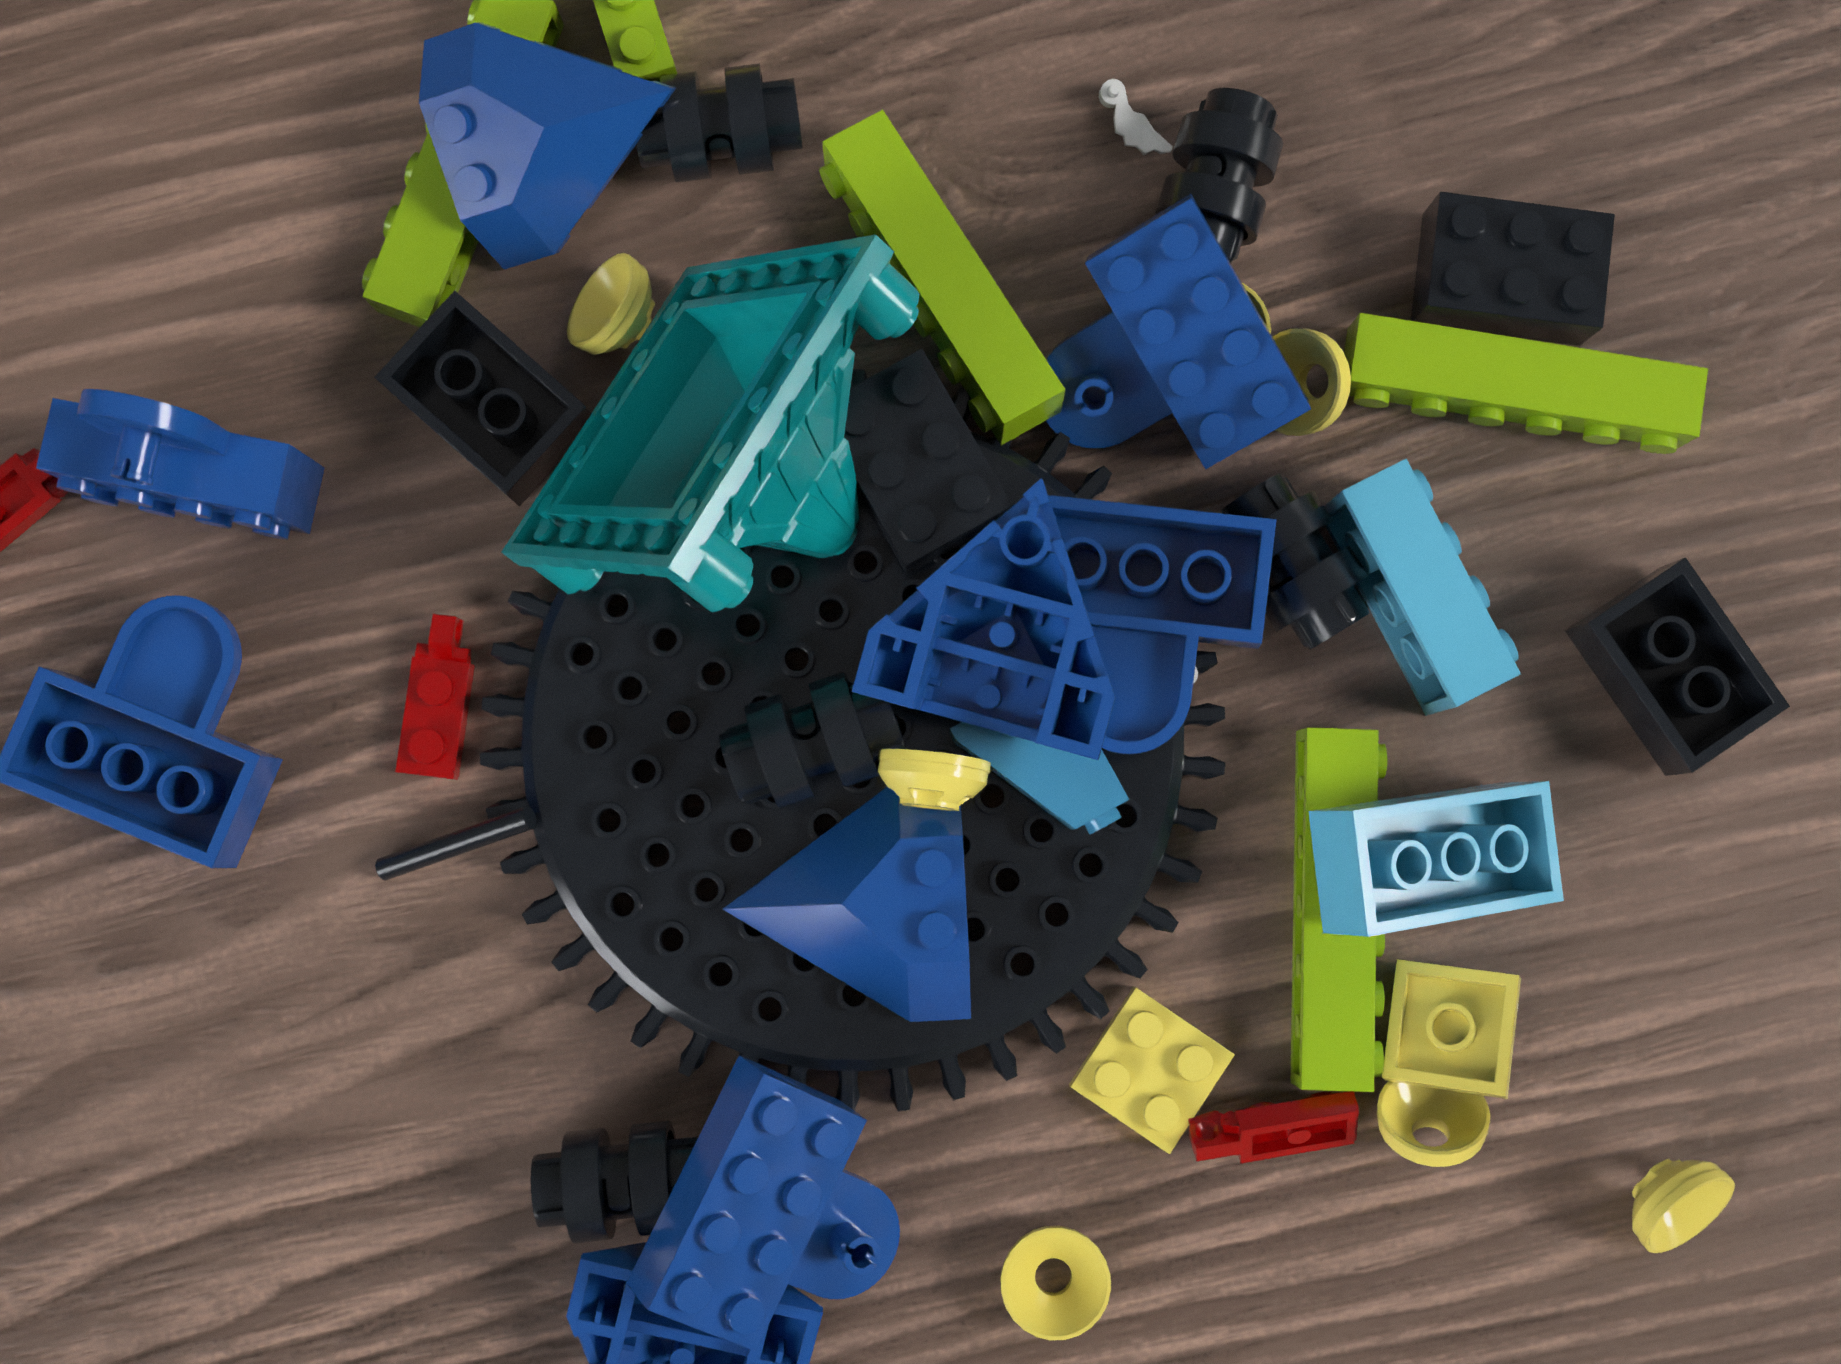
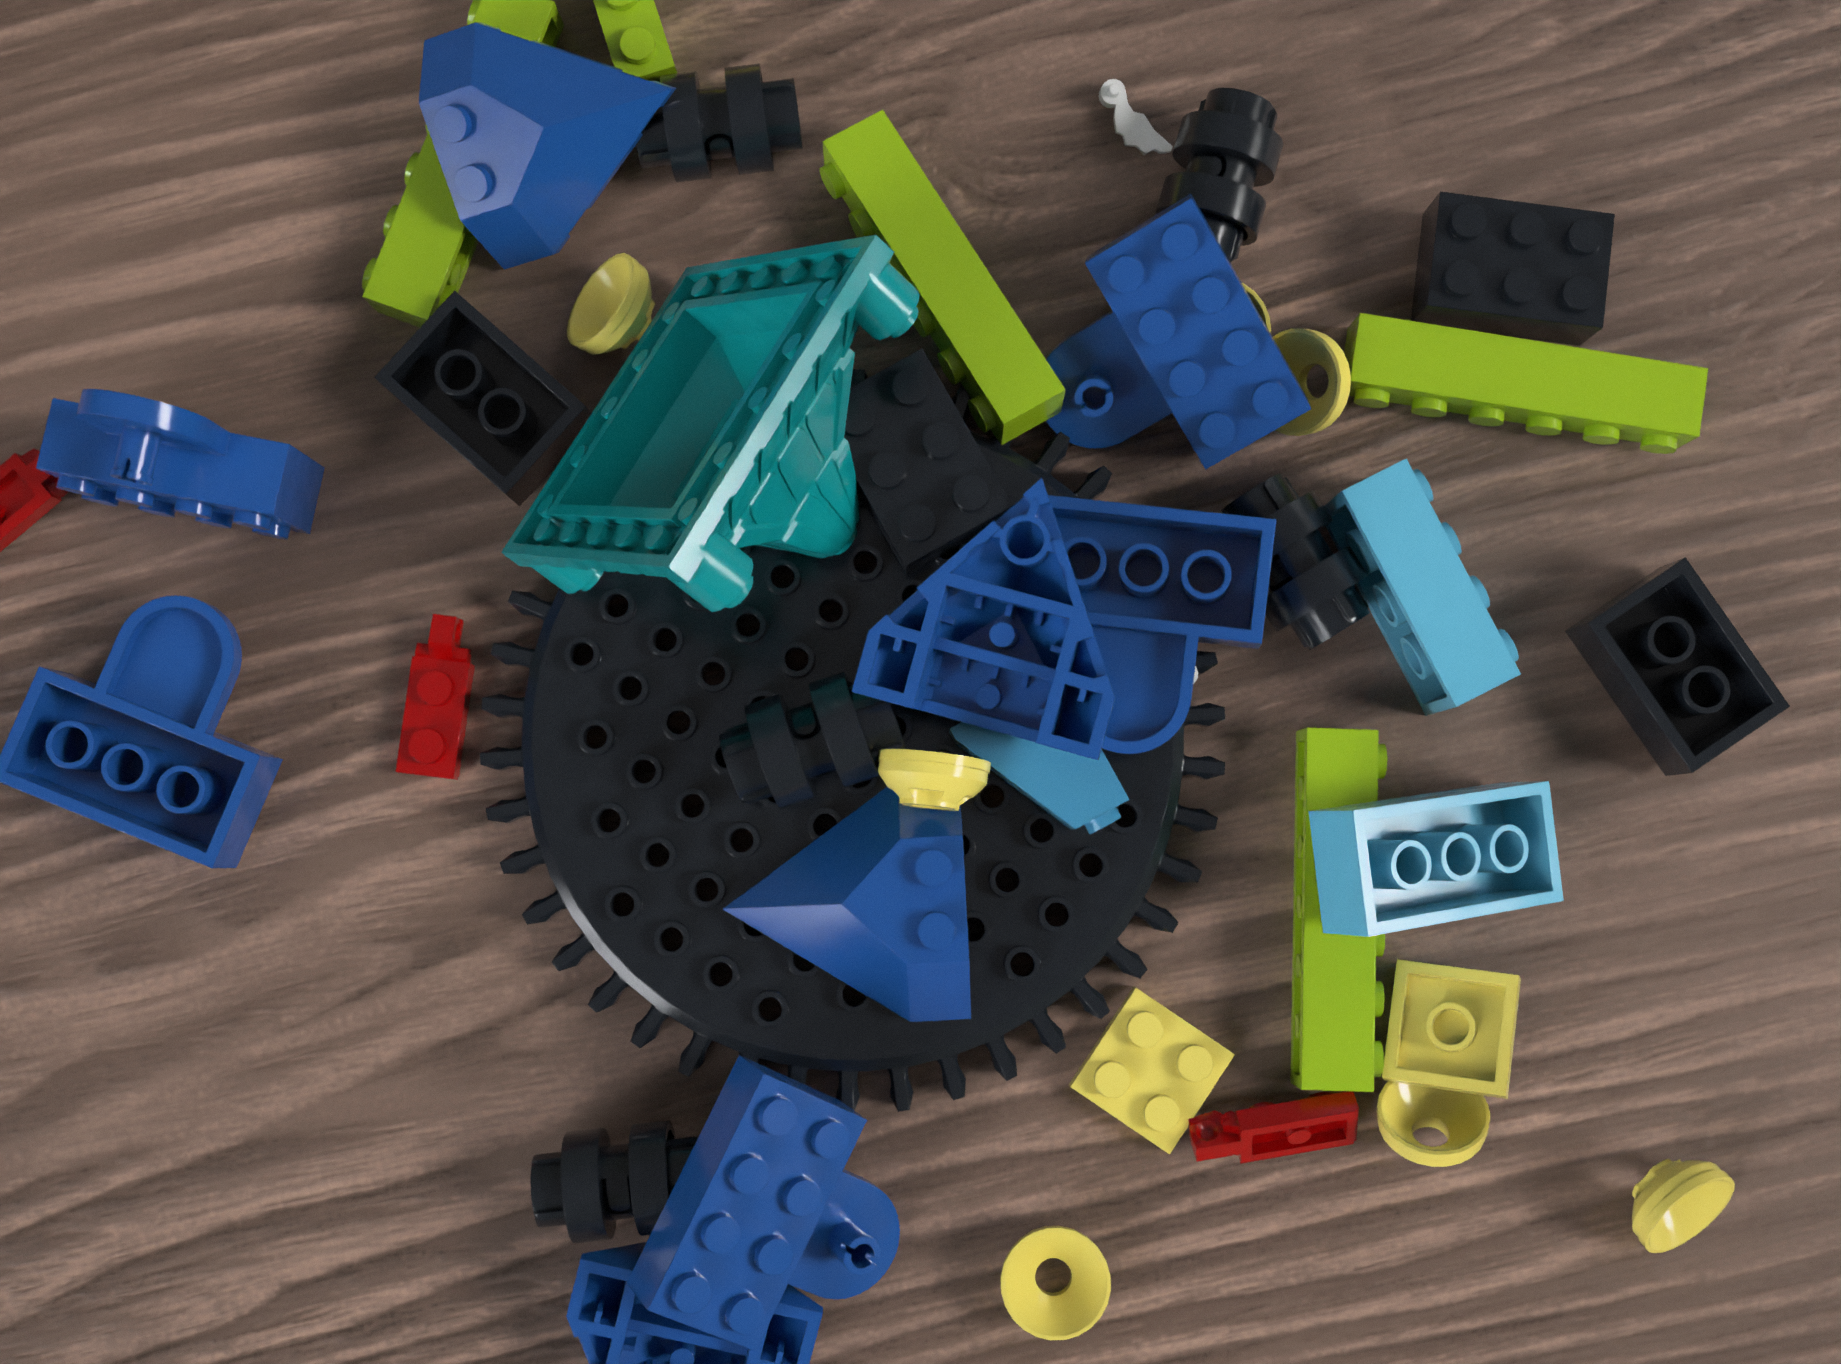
(456, 843): black bar -> none

